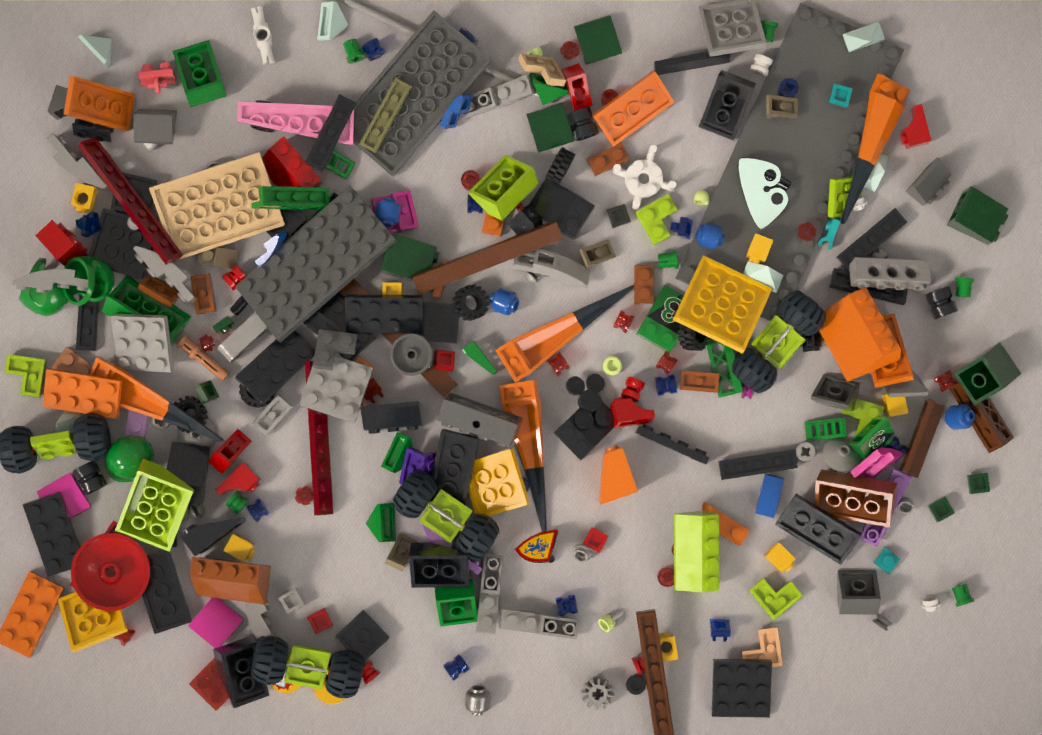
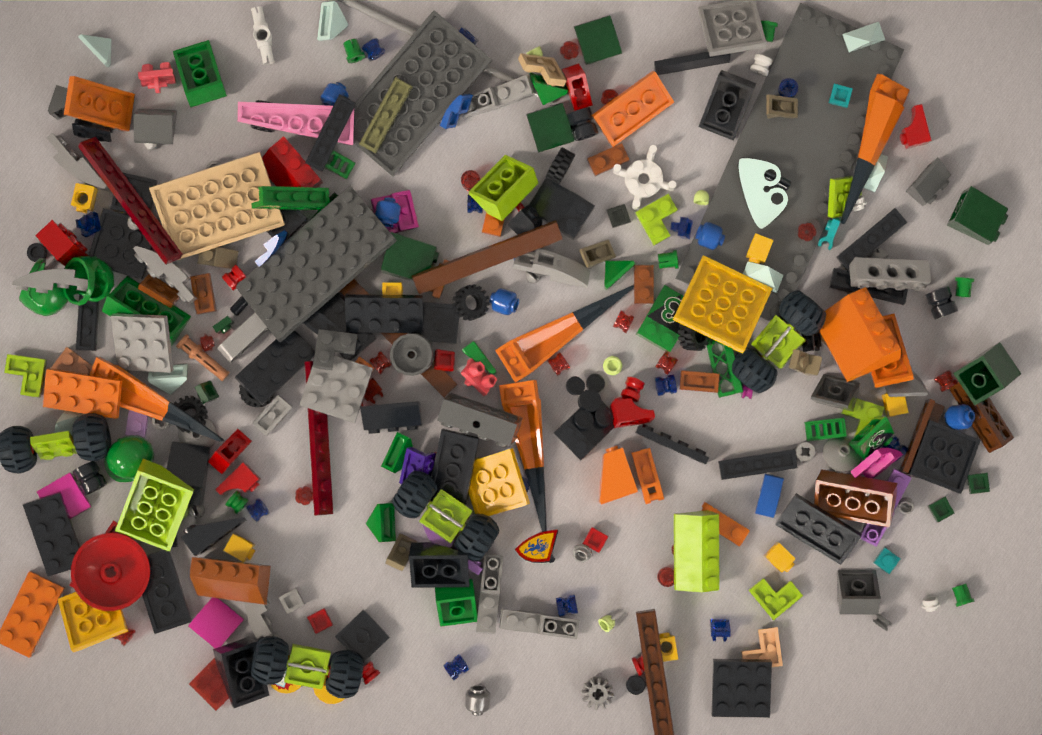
(36, 251): none -> black tile
(169, 381): none -> light aqua slope
(332, 92): none -> blue head
(380, 362): none -> clear red wheel
(477, 377): none -> coral hips
(615, 270): none -> green slope
(647, 475): none -> orange plate
(805, 363): none -> dark tan slope
(944, 457): none -> black plate

